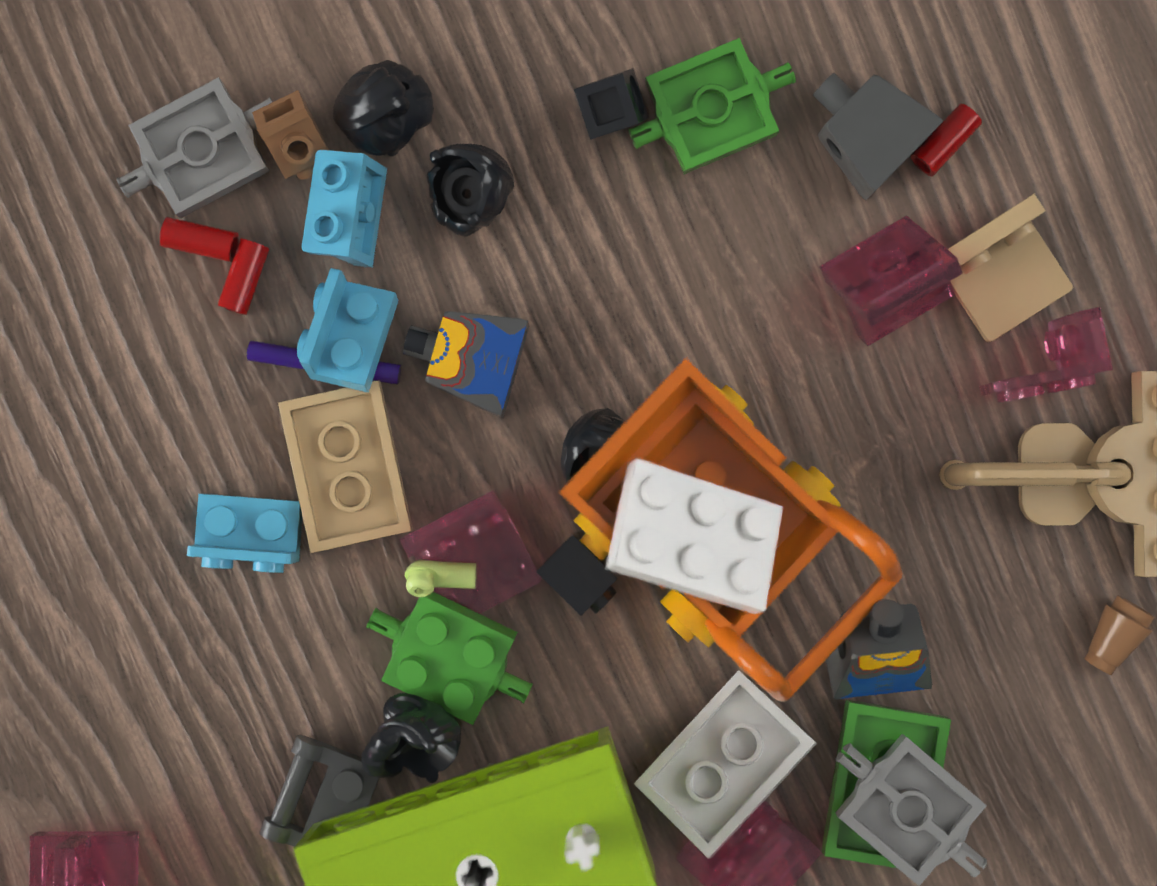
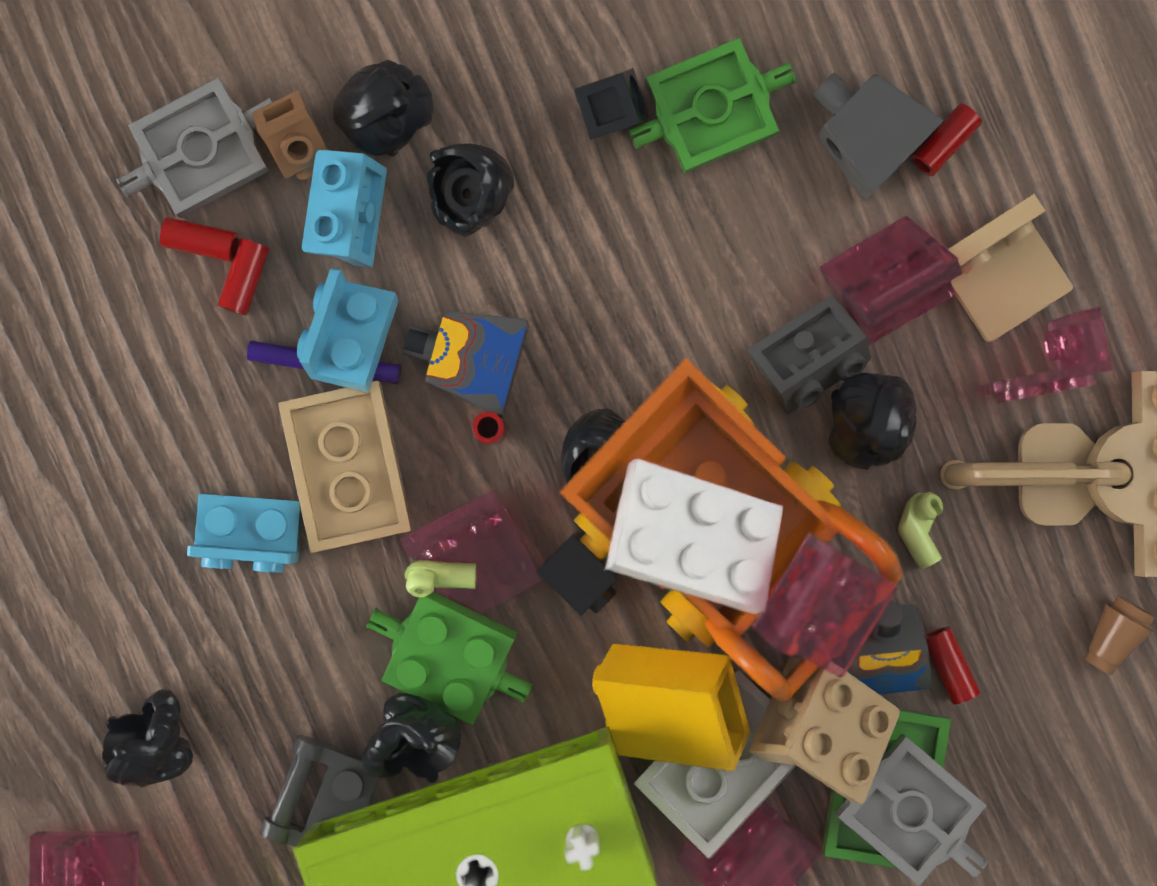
(147, 745): none -> black hair
(480, 420): none -> red axle
(672, 706): none -> yellow brick
(811, 354): none -> dark grey bracket
(824, 606): none -> clear pink bracket
(829, 730): none -> tan bracket
(872, 420): none -> black hair
(916, 525): none -> yellowish green arm
(951, 665): none -> red axle

